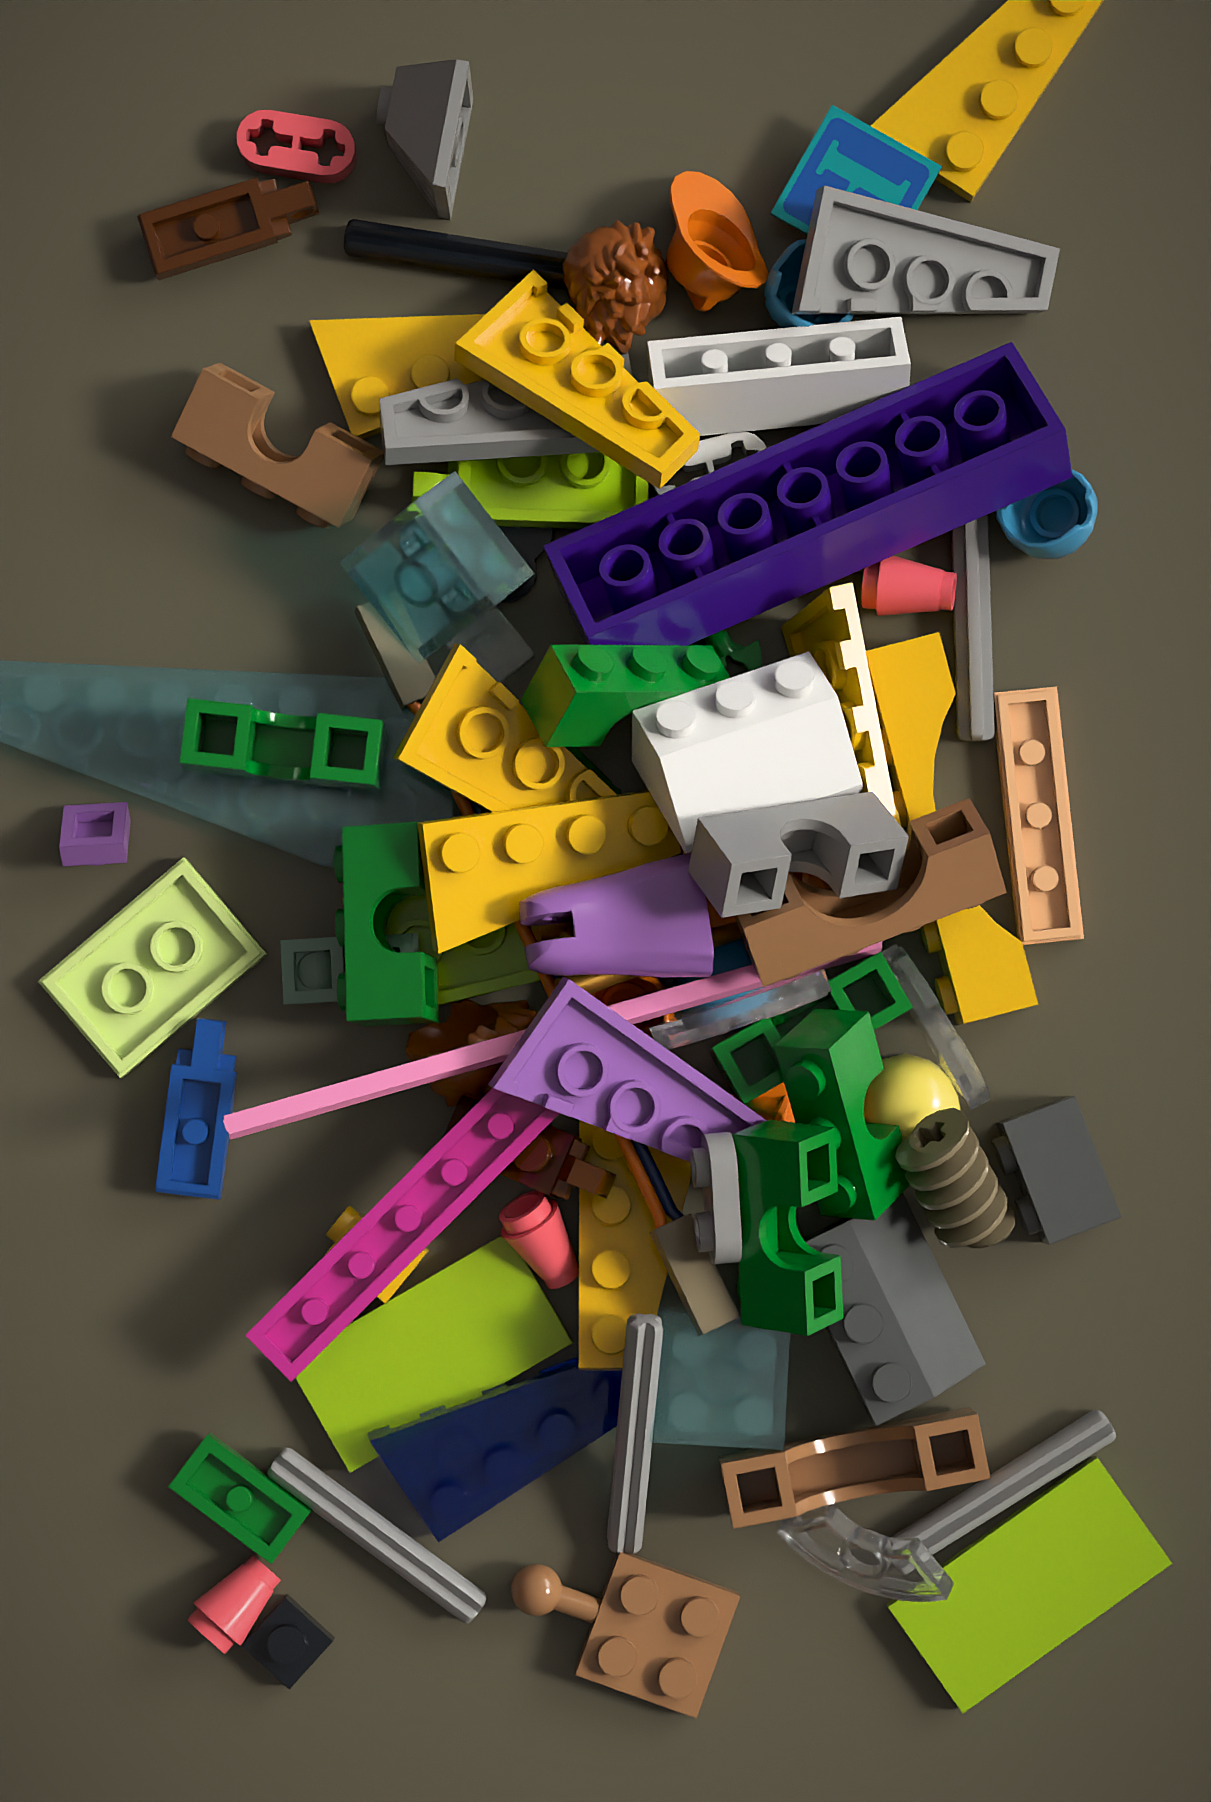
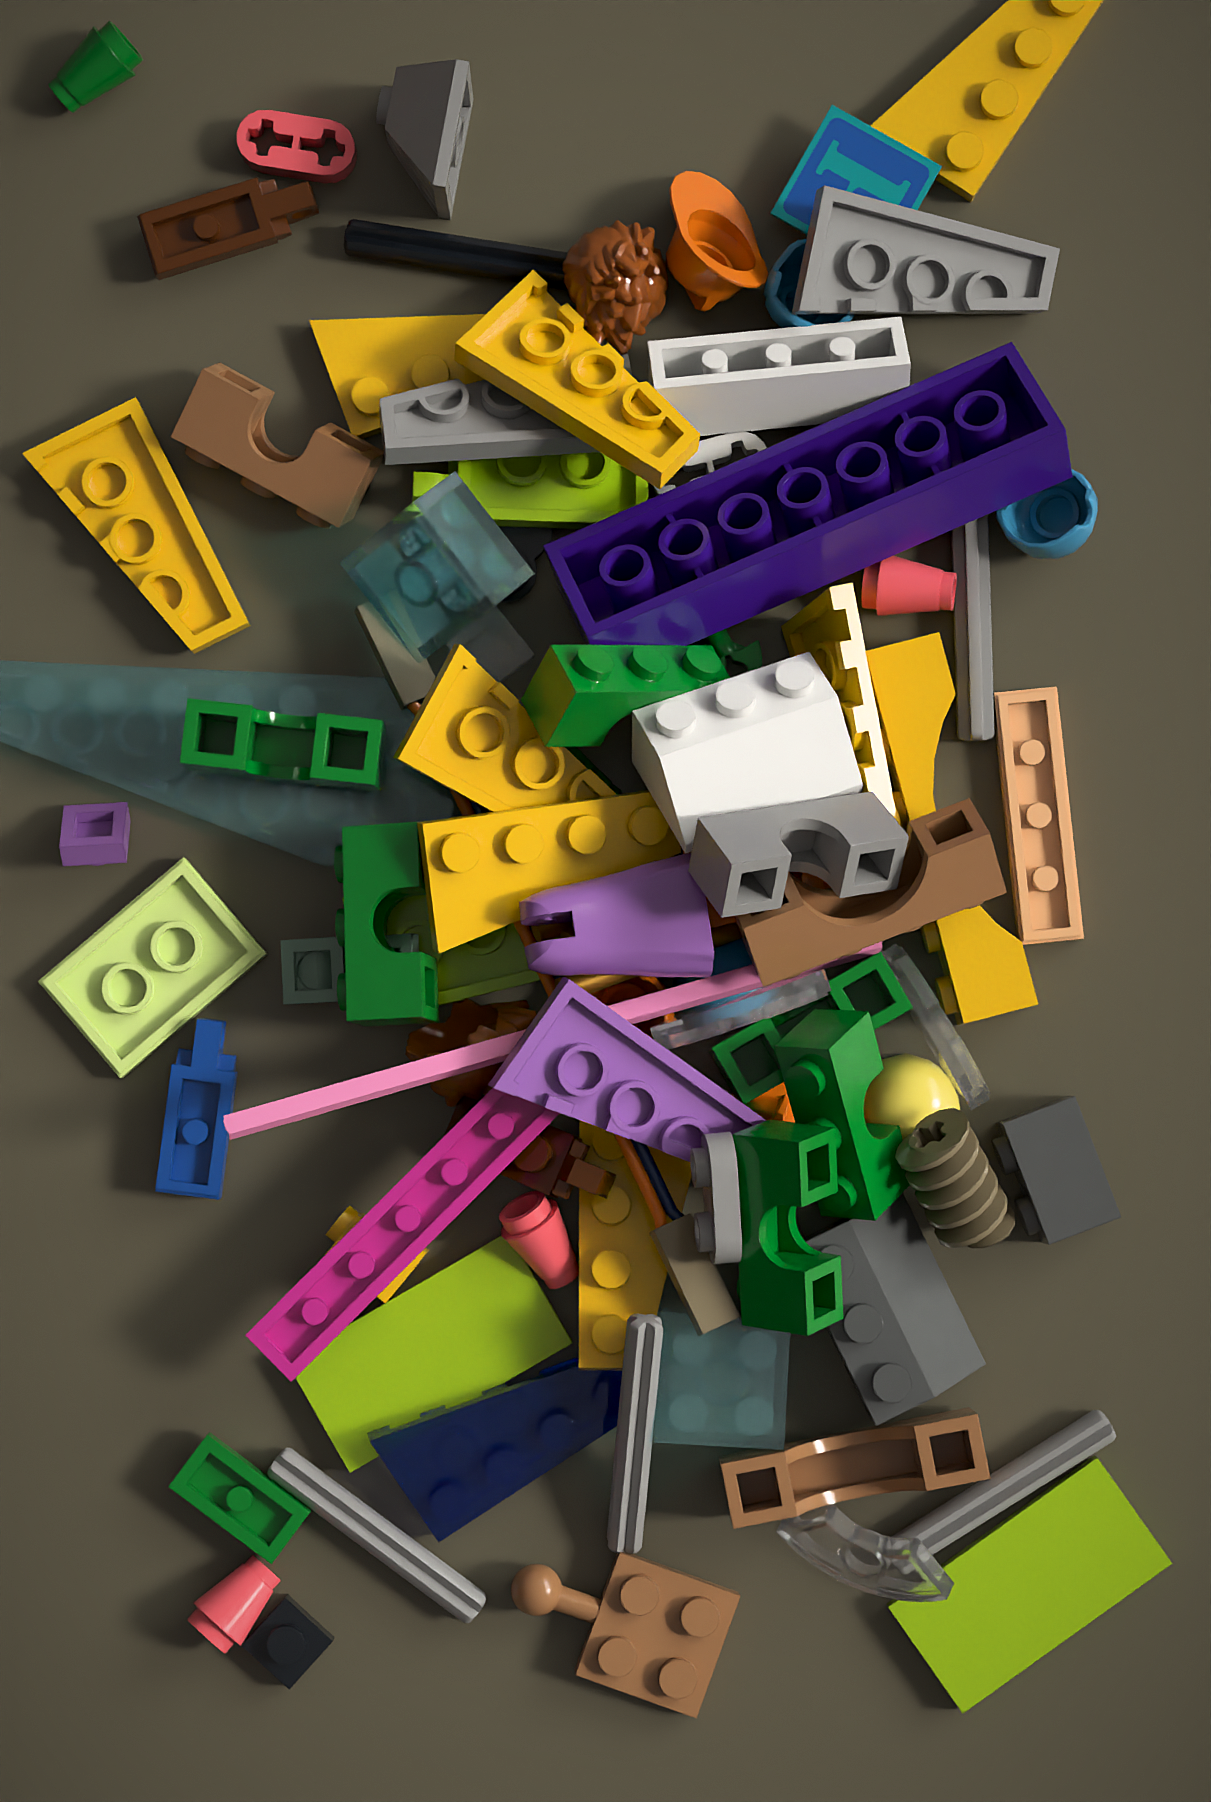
(95, 67): none -> green cone
(135, 508): none -> yellow wing

